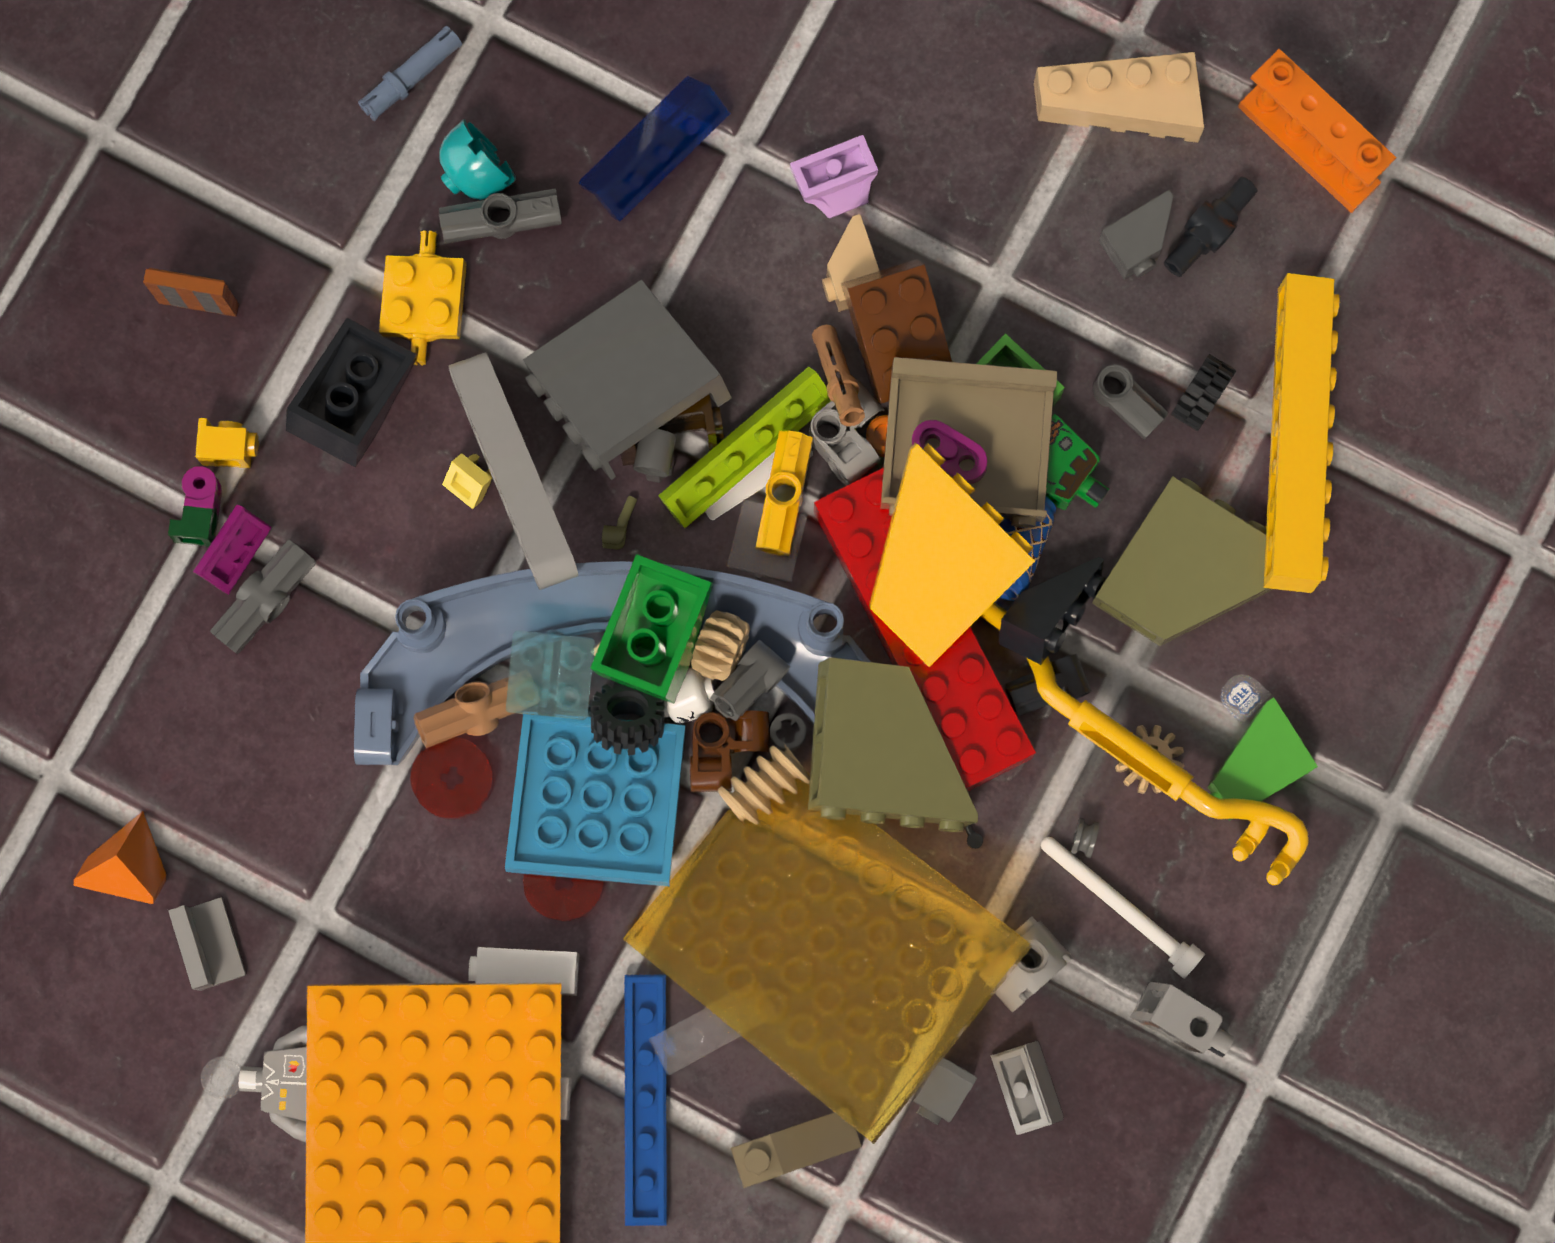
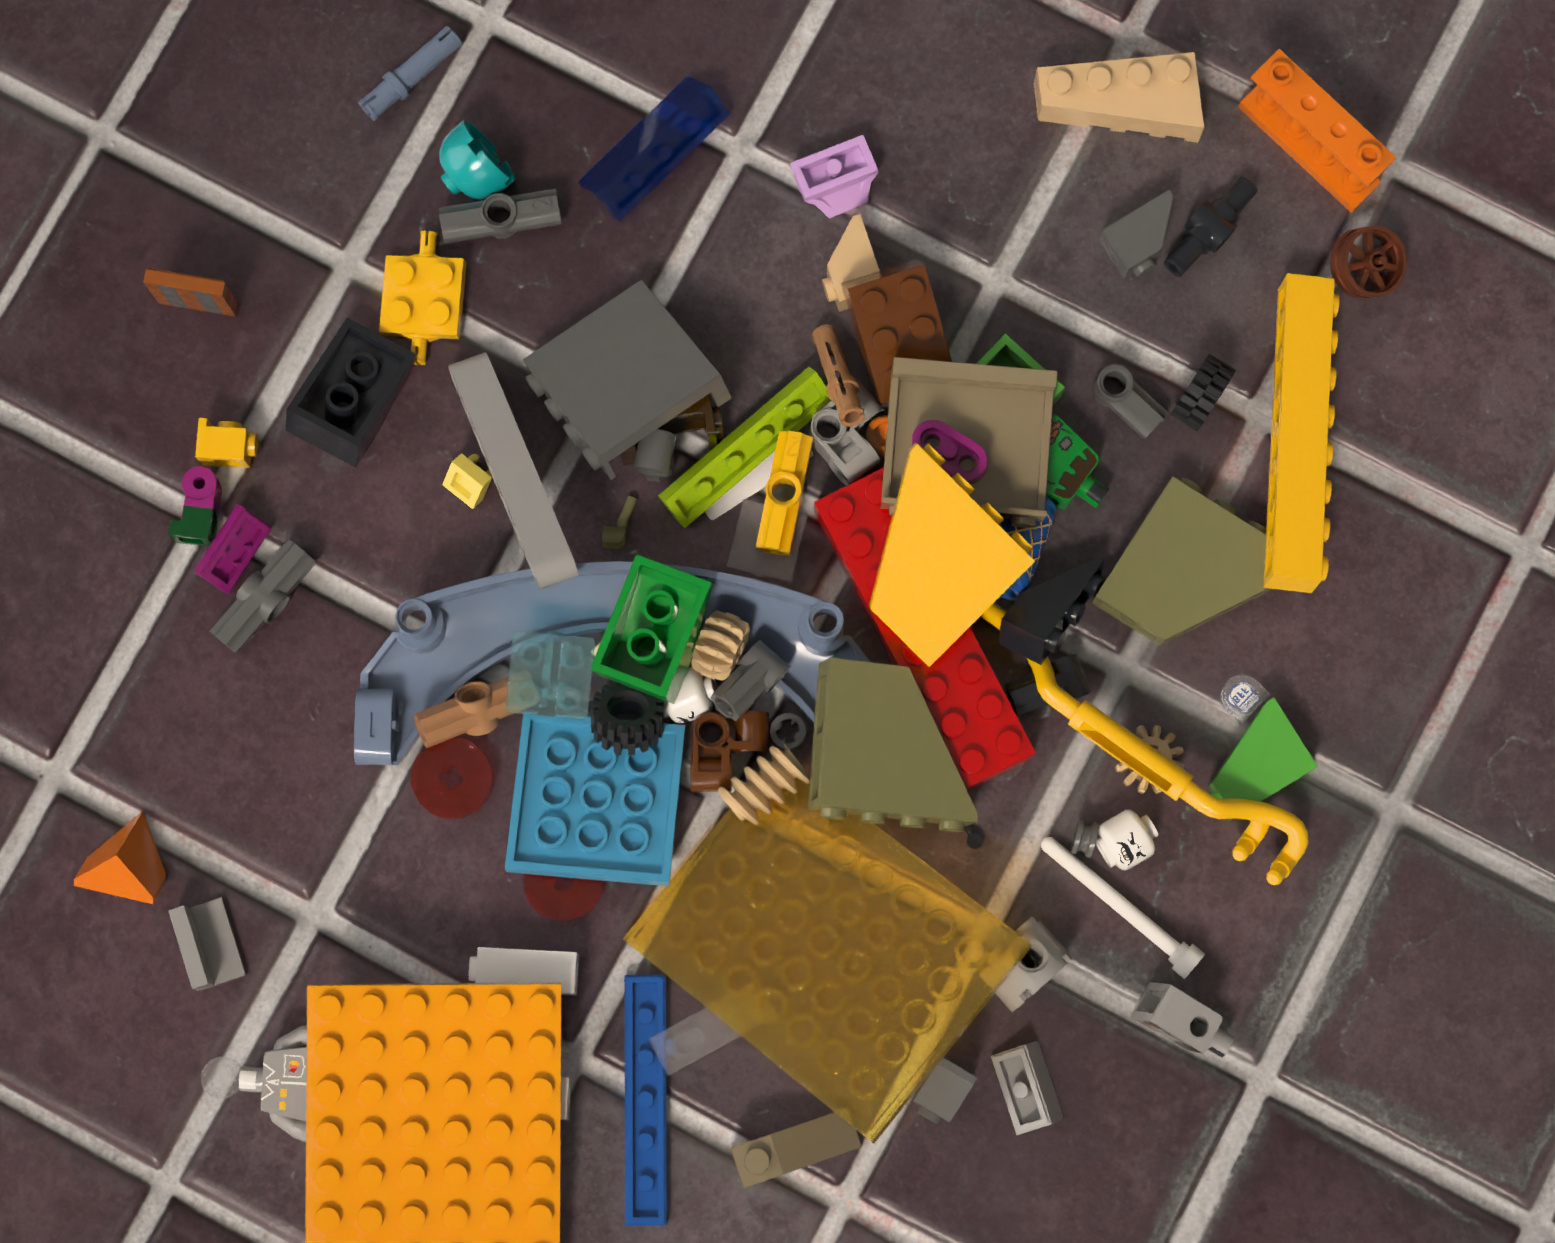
(1126, 839): none -> white head
(1367, 262): none -> copper wheel

